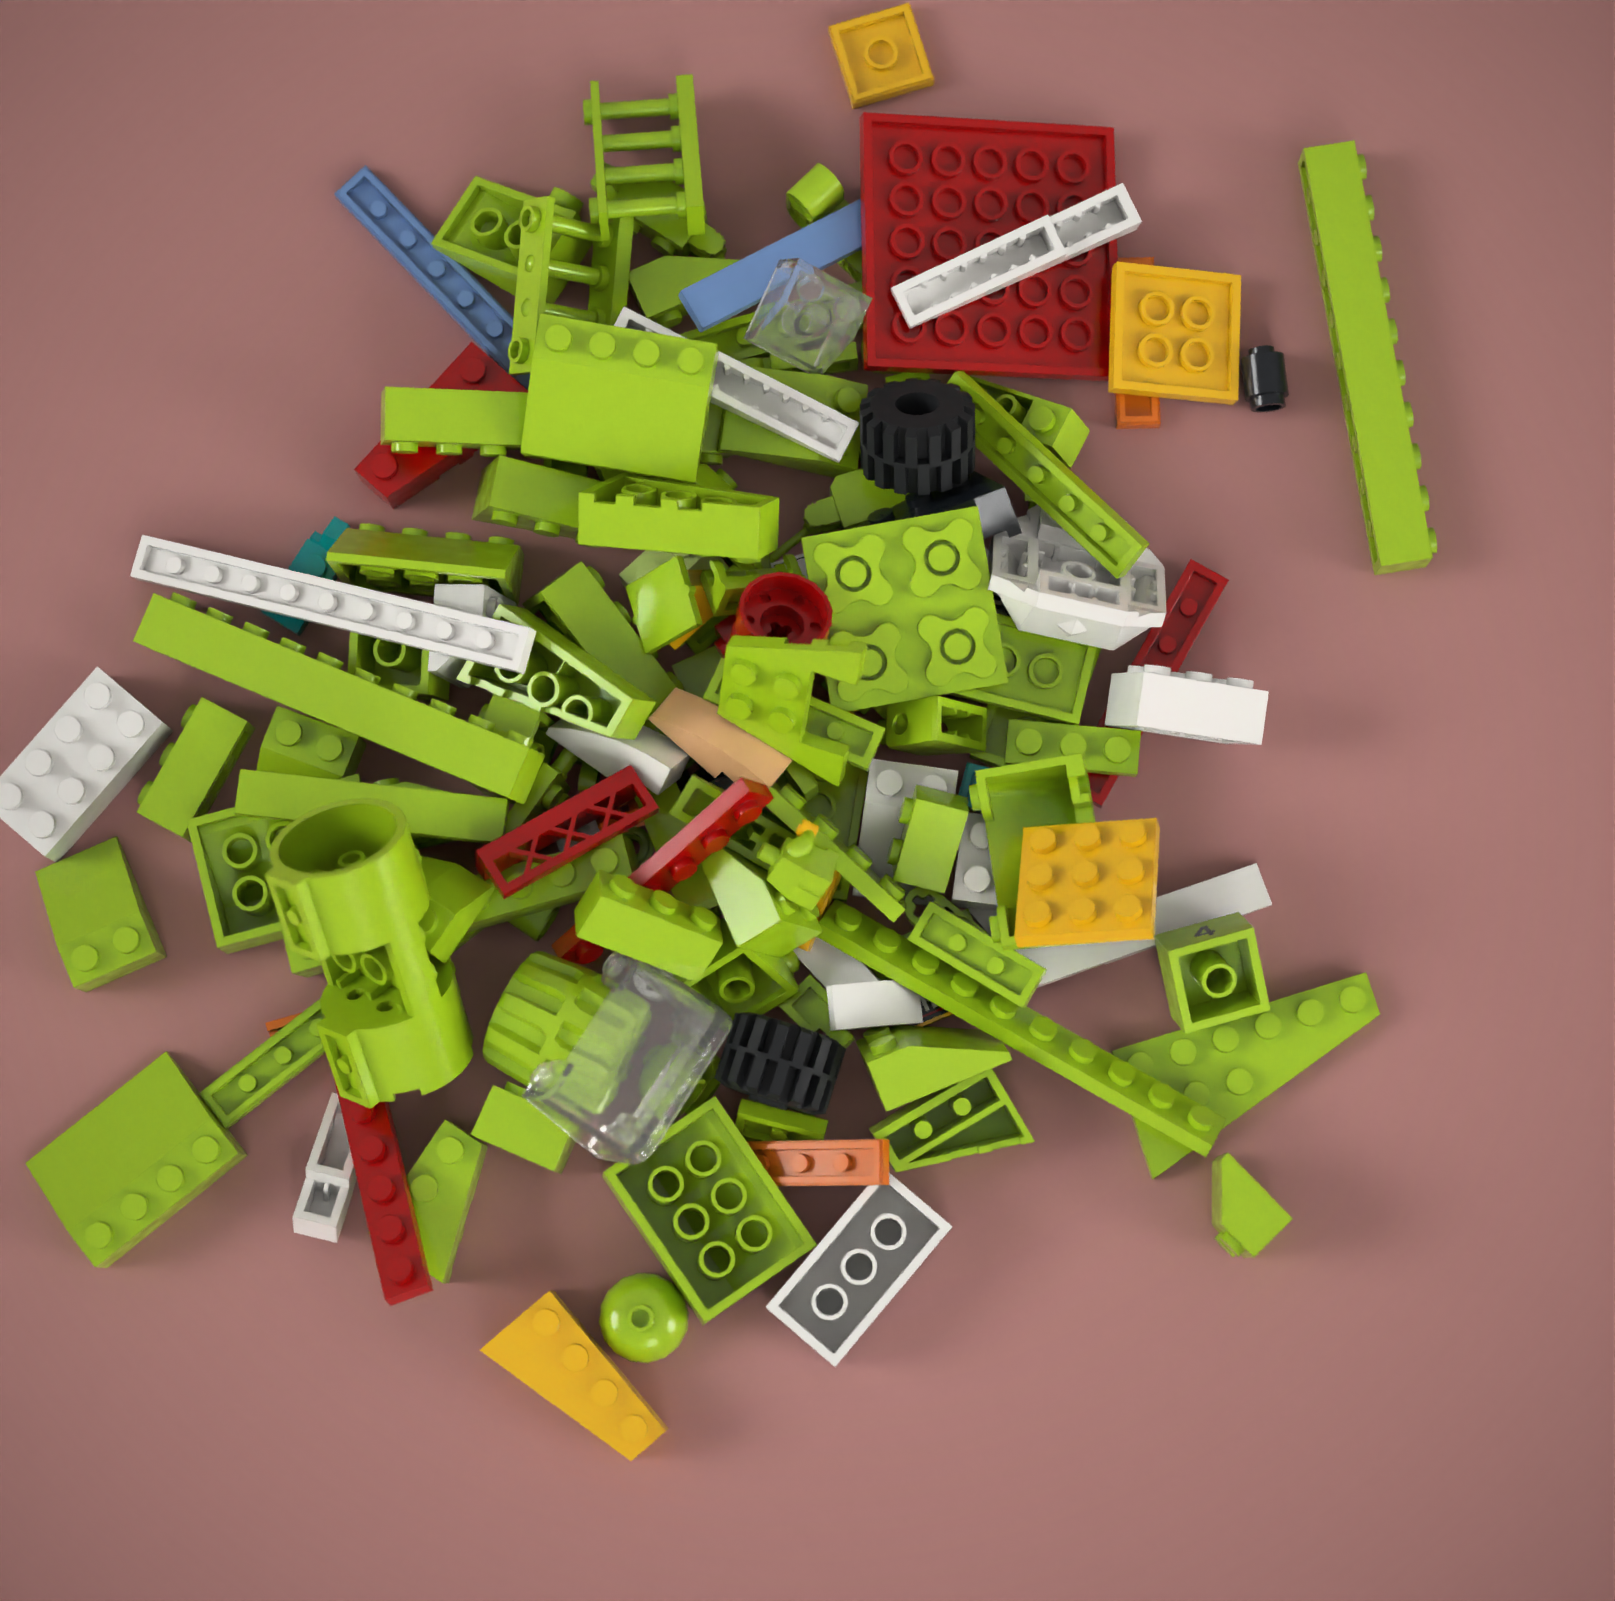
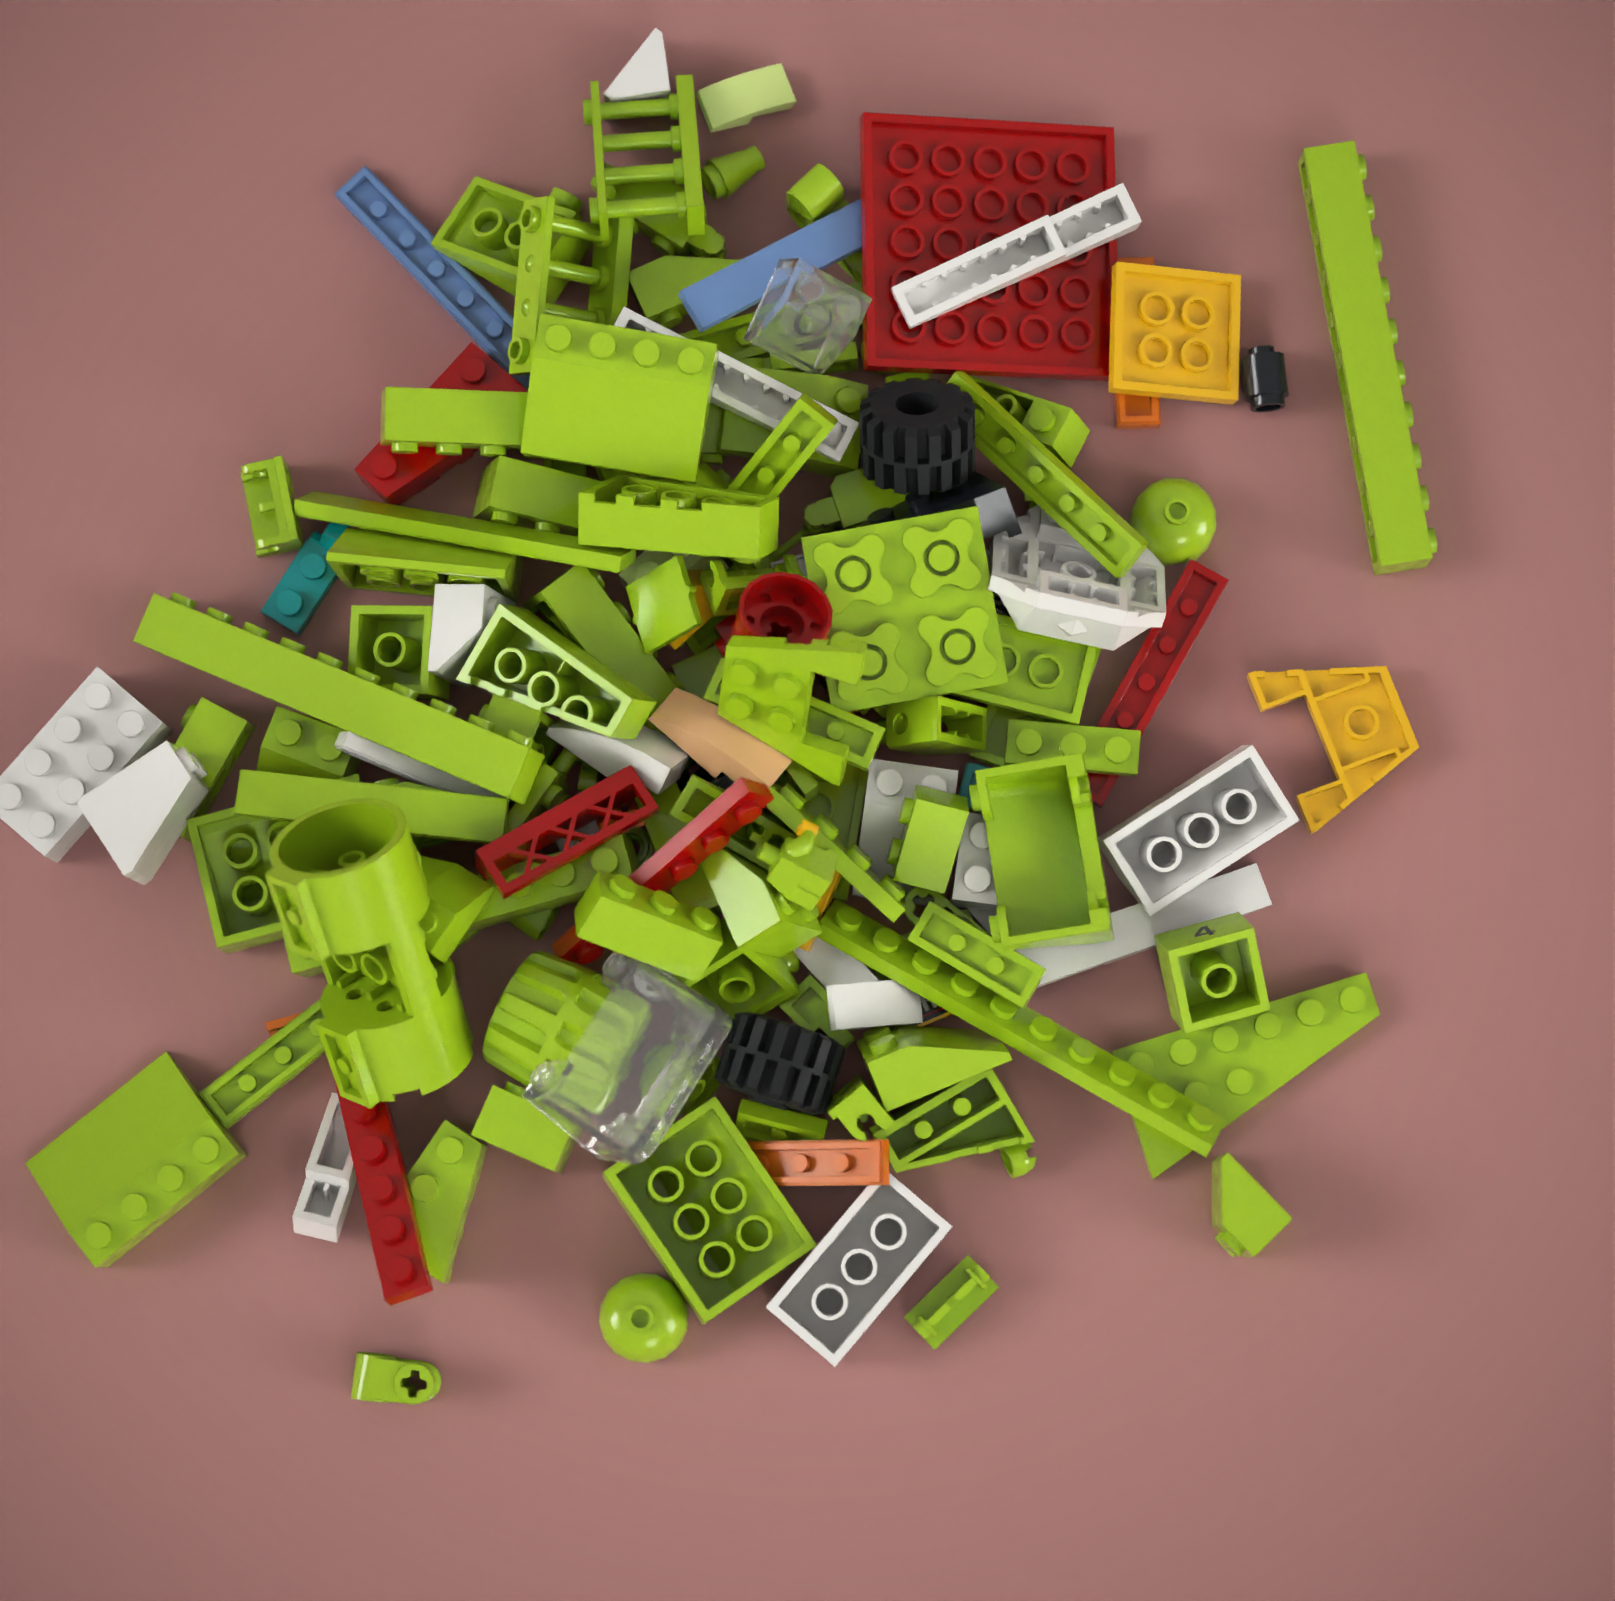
(98, 916): lime slope -> none
(146, 808): none -> white slope
(271, 506): none -> lime hinge
(334, 604): white plate -> none
(386, 1379): none -> lime piece
(405, 766): none -> white tile
(461, 531): none -> lime tile
(573, 1372): yellow wedge -> none
(643, 75): none -> white slope
(729, 172): none -> lime cone
(744, 96): none -> yellowish green slope
(785, 449): none -> lime plate
(857, 1101): none -> lime hinge
(881, 55): yellow tile -> none
(951, 1302): none -> lime hinge
(1016, 1160): none -> lime hinge
(1087, 883): yellow plate -> none
(1174, 519): none -> lime cylinder
(1187, 705): white brick -> none
(1197, 829): none -> white slope
(1357, 724): none -> yellow wing

